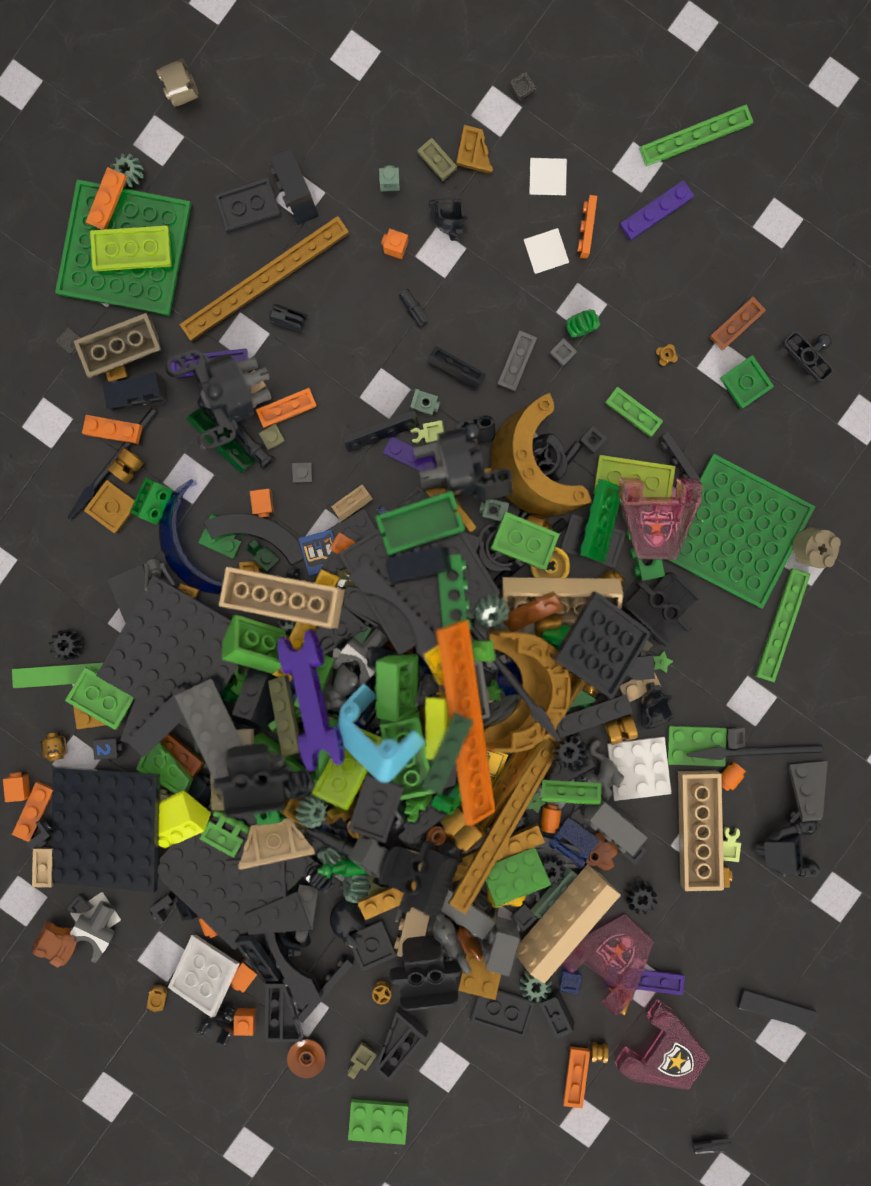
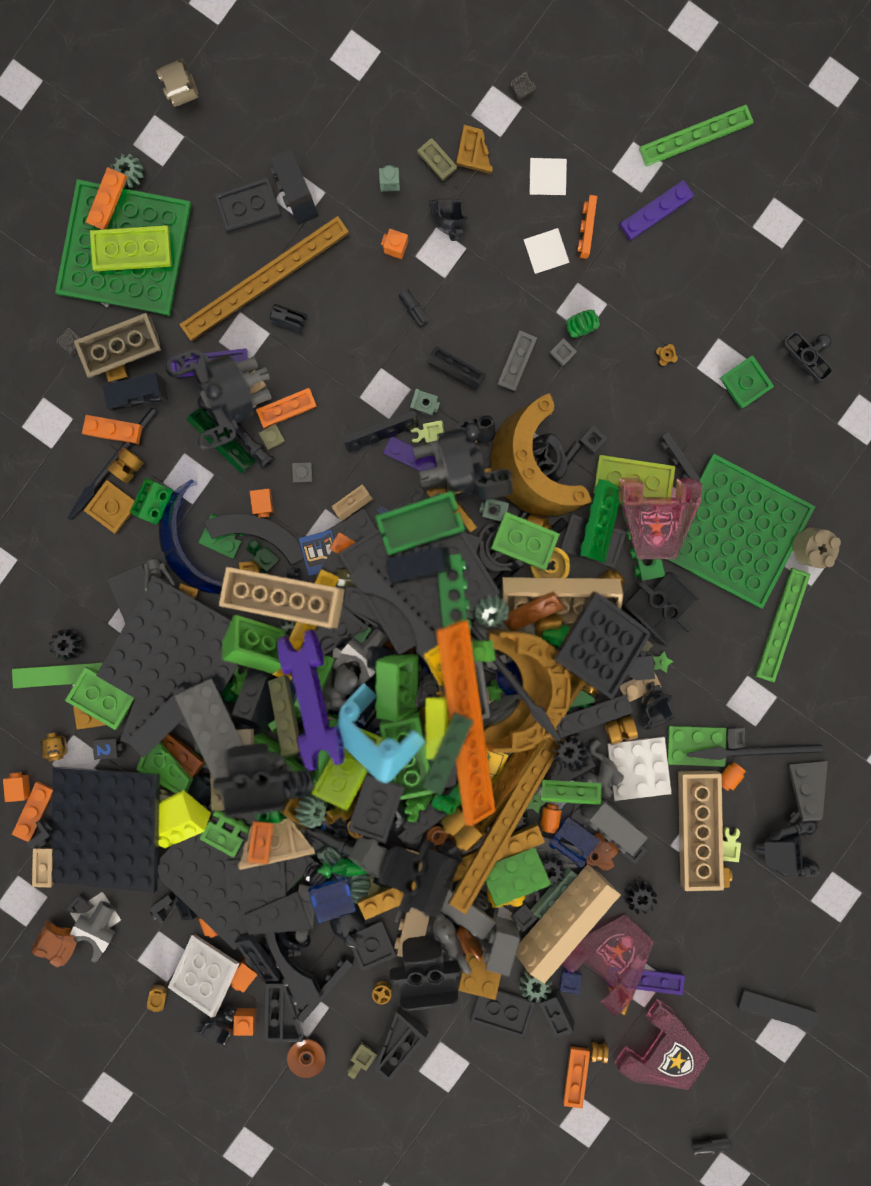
(260, 842): none -> orange plate
(331, 899): none -> clear blue slope
(378, 1121): bright green plate -> none
(634, 412): bright green plate -> none
(737, 323): dark orange plate -> none

